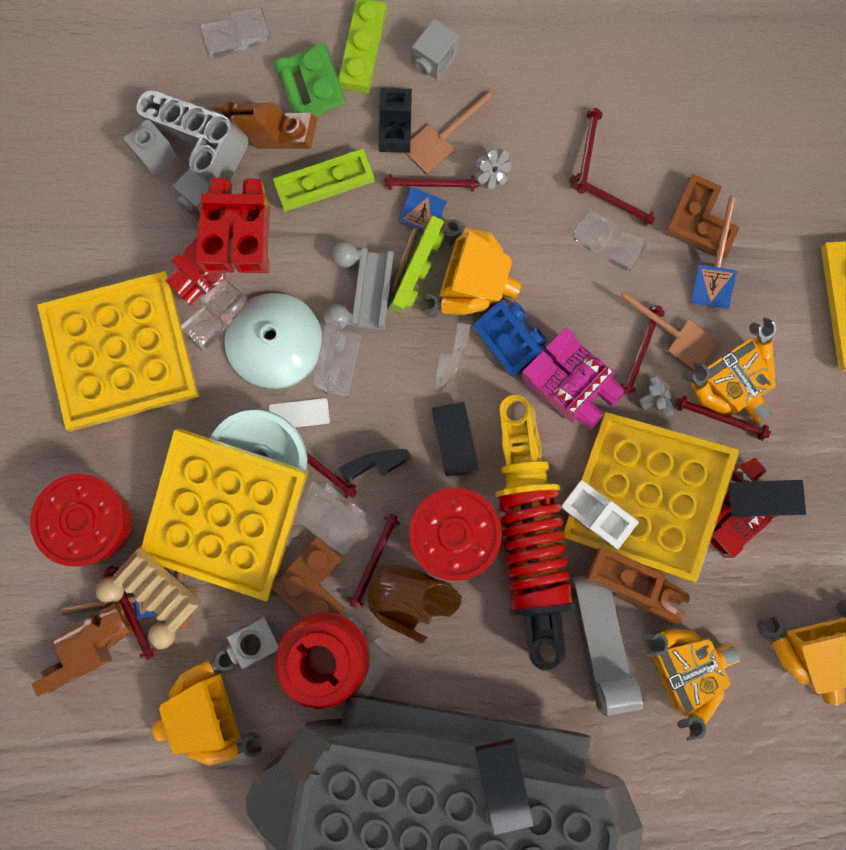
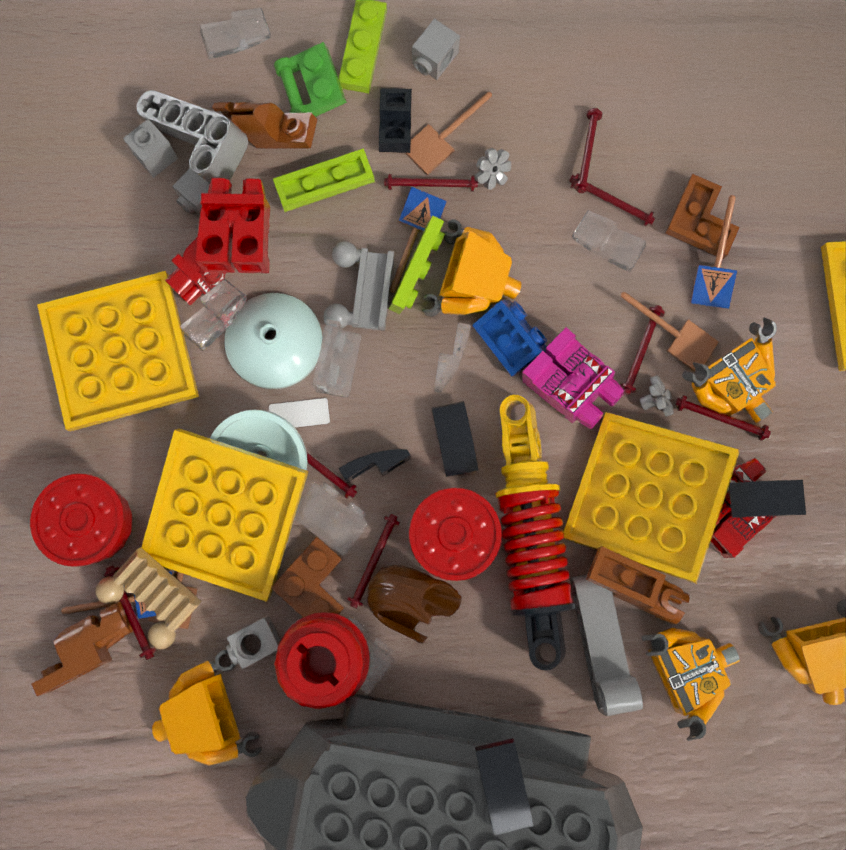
(599, 514): white slope -> none

